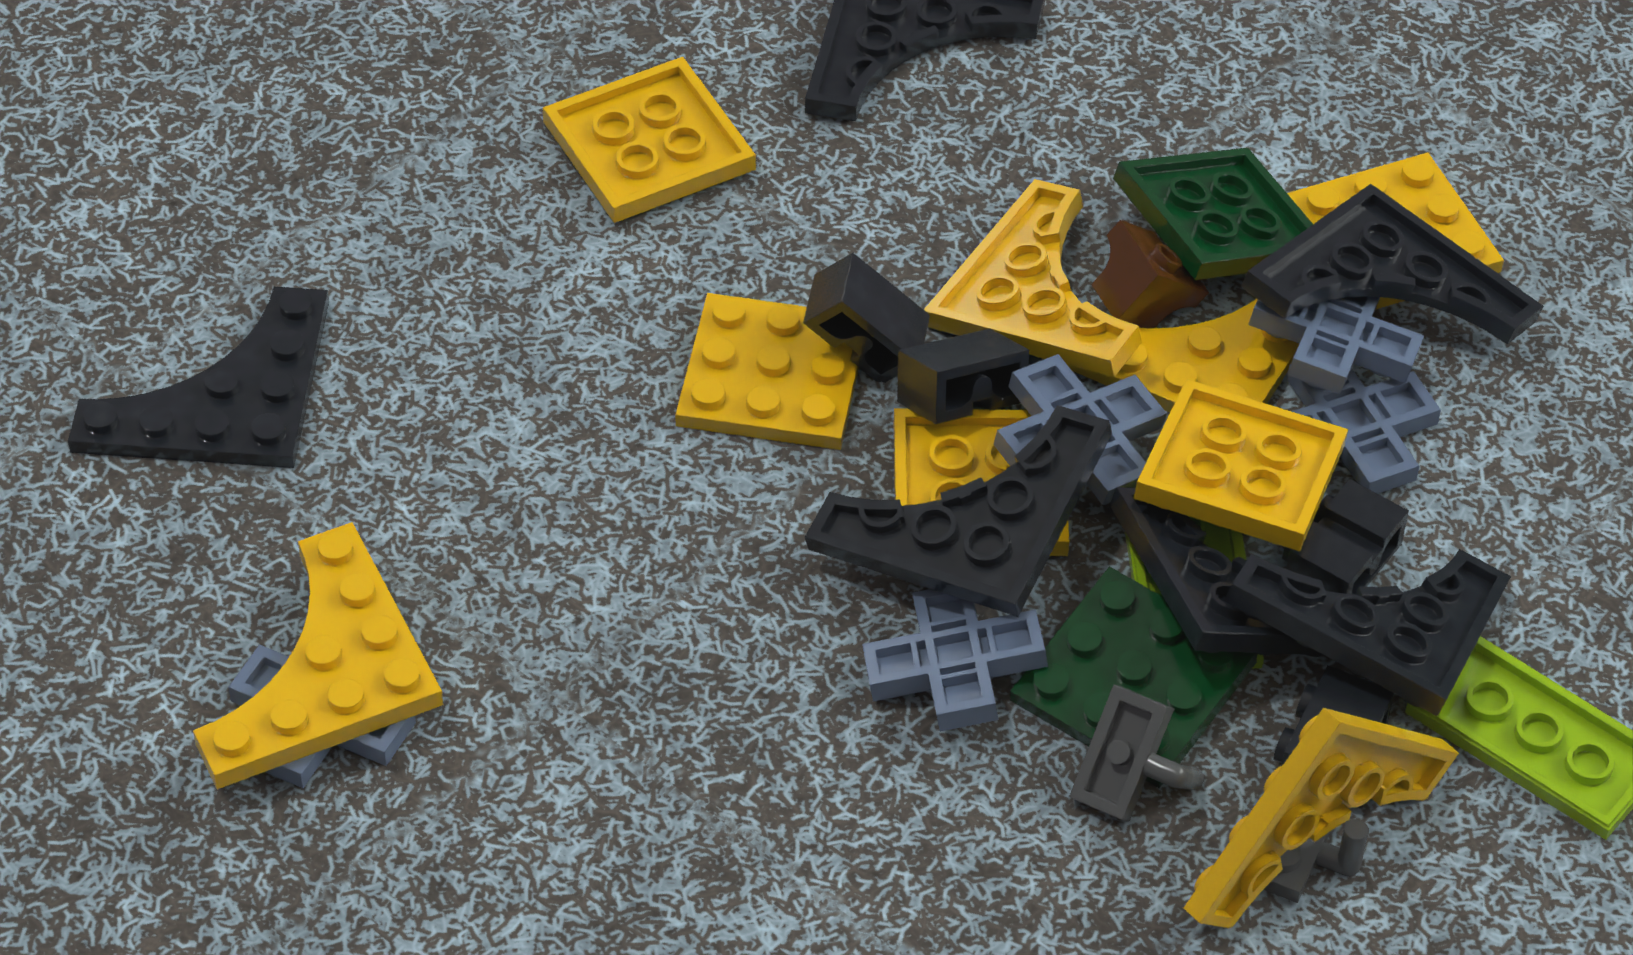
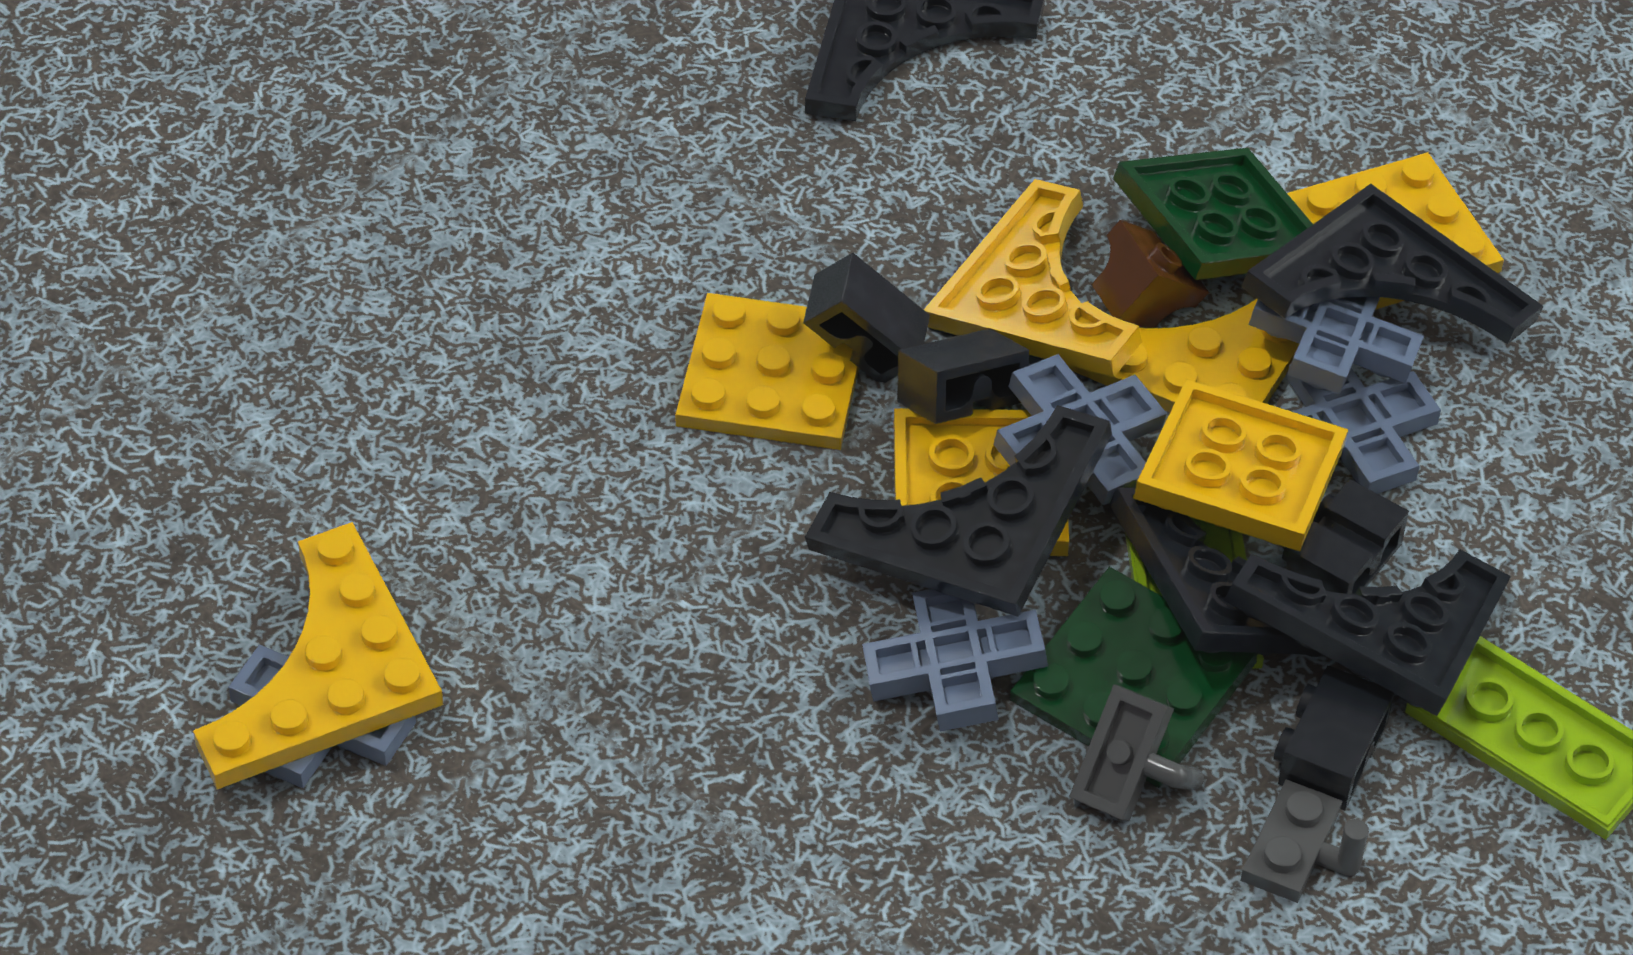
(233, 412): black plate -> none
(649, 139): yellow plate -> none
(1333, 768): yellow plate -> none

